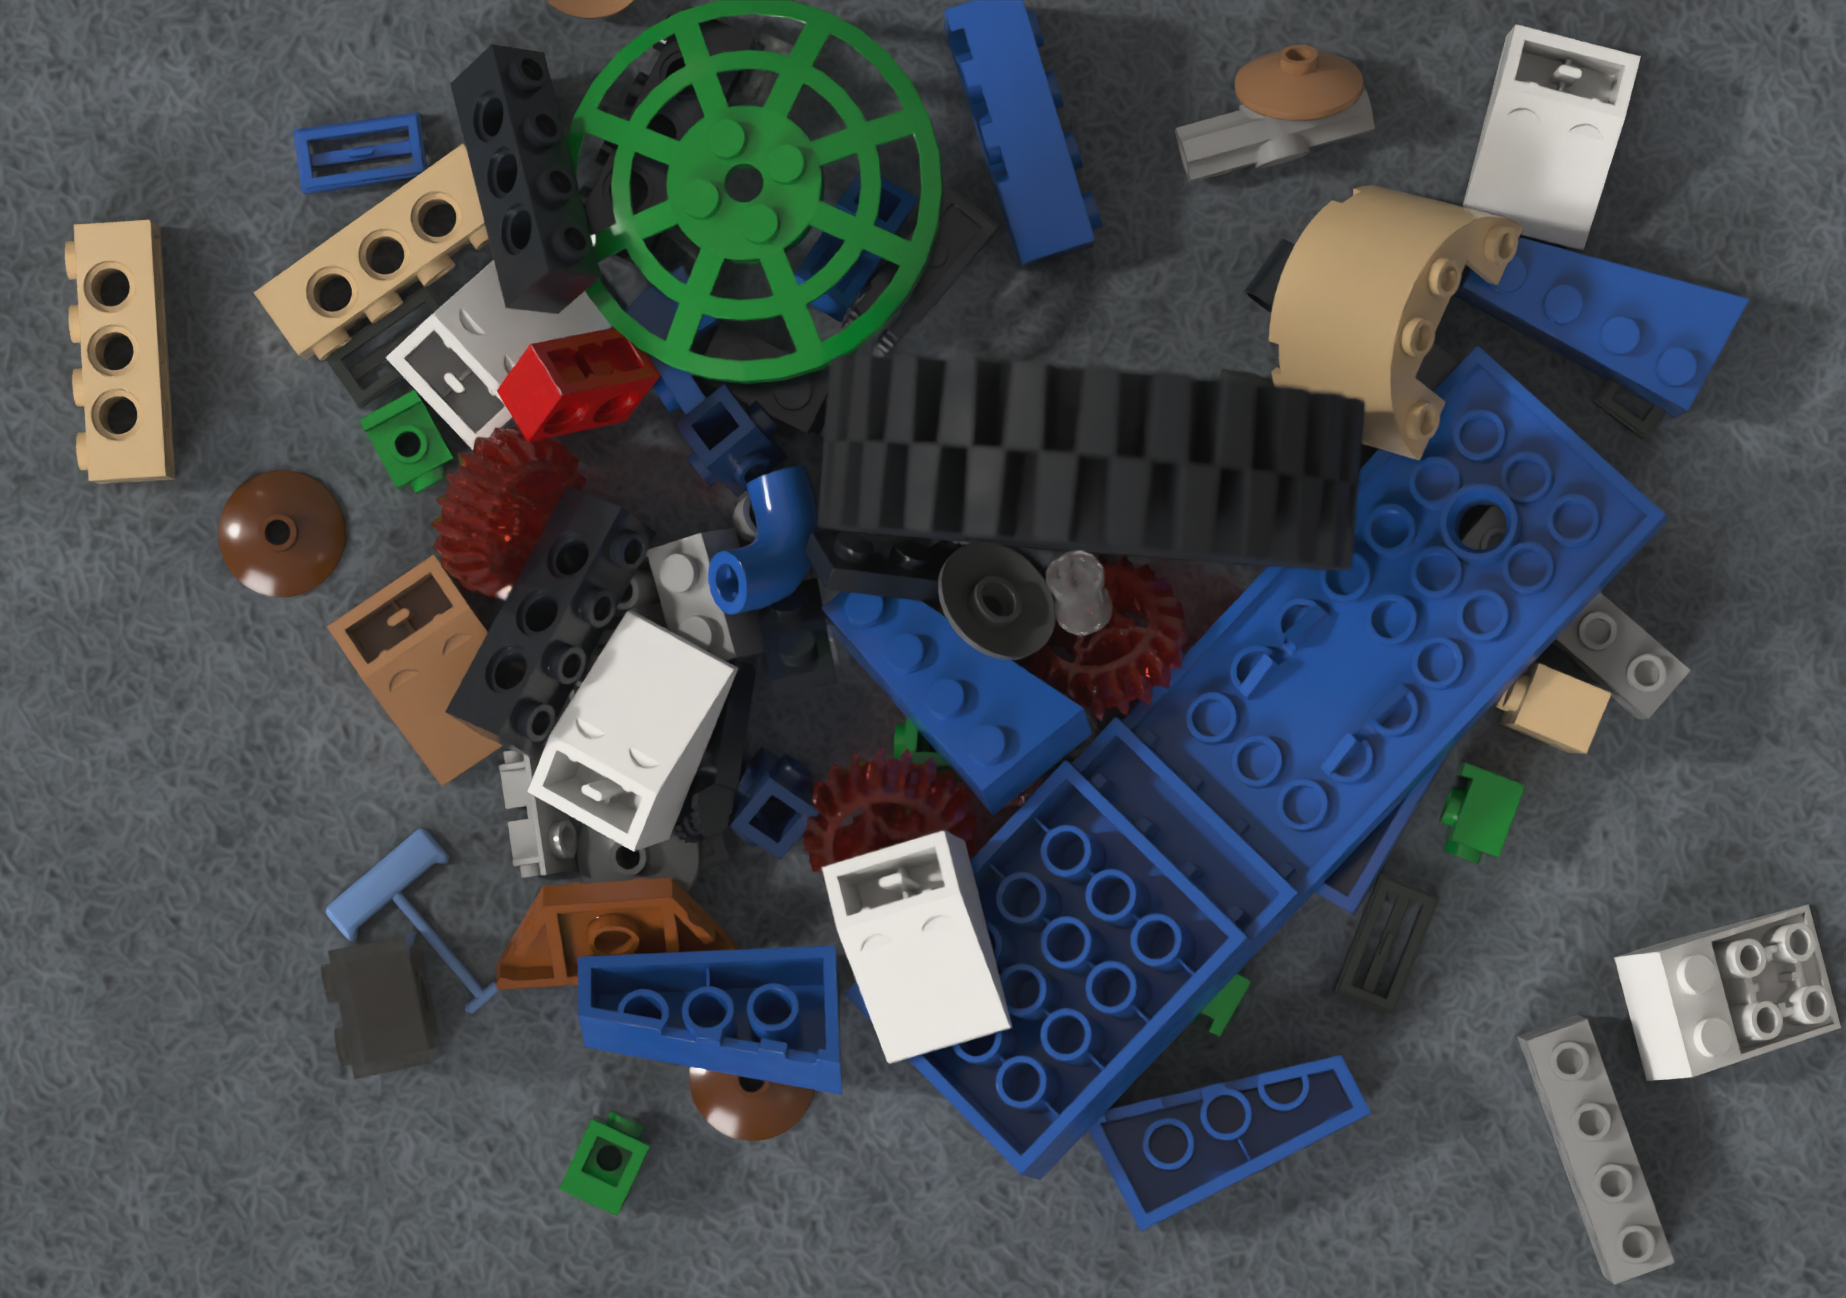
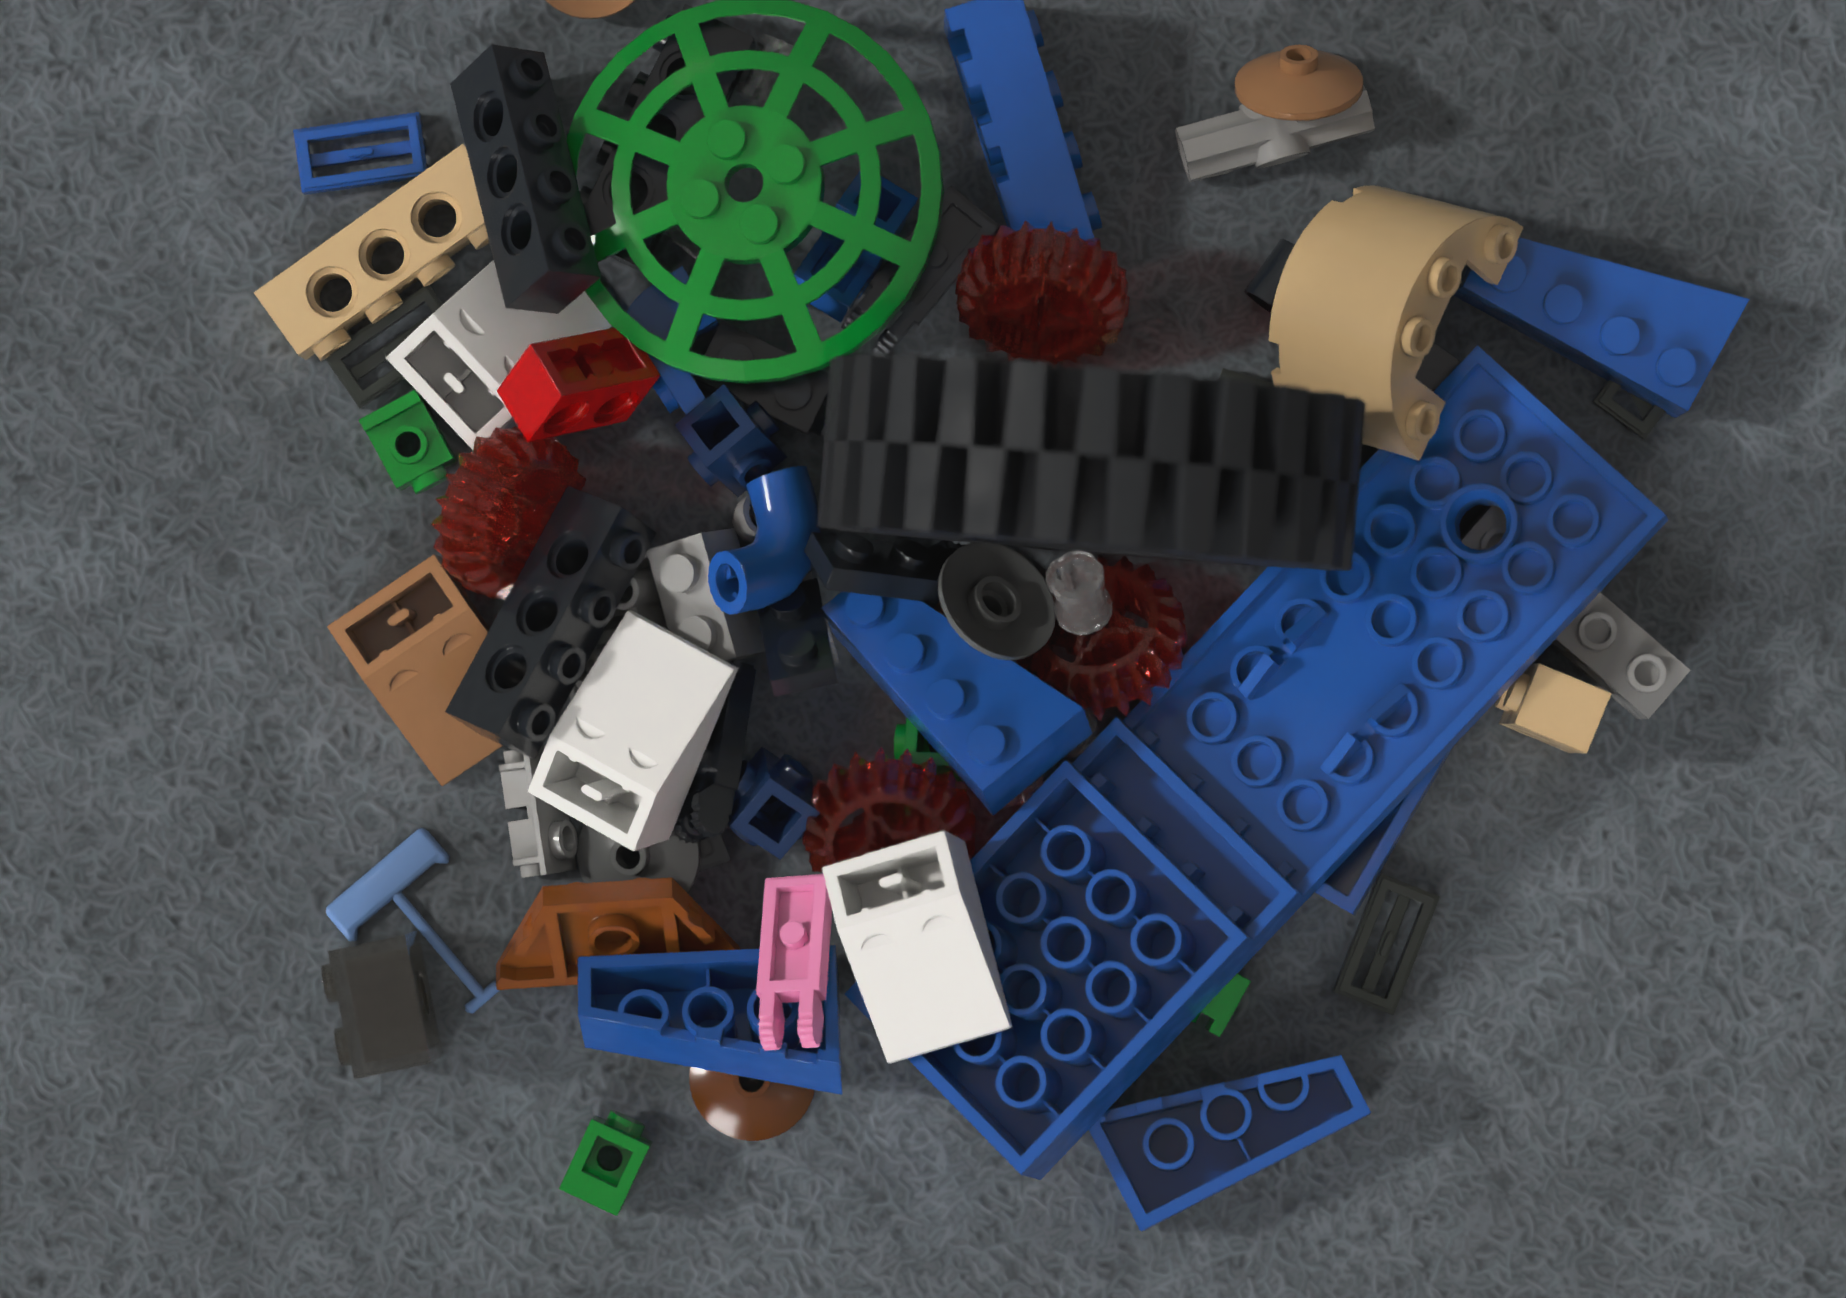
(147, 448): tan brick -> none
(314, 538): reddish brown dish -> none
(793, 957): none -> bright pink hinge
(1042, 294): none -> clear red gear
(1479, 813): green brick -> none
(1550, 134): white slope -> none
(1596, 1149): light grey brick -> none
(1727, 994): white slope -> none

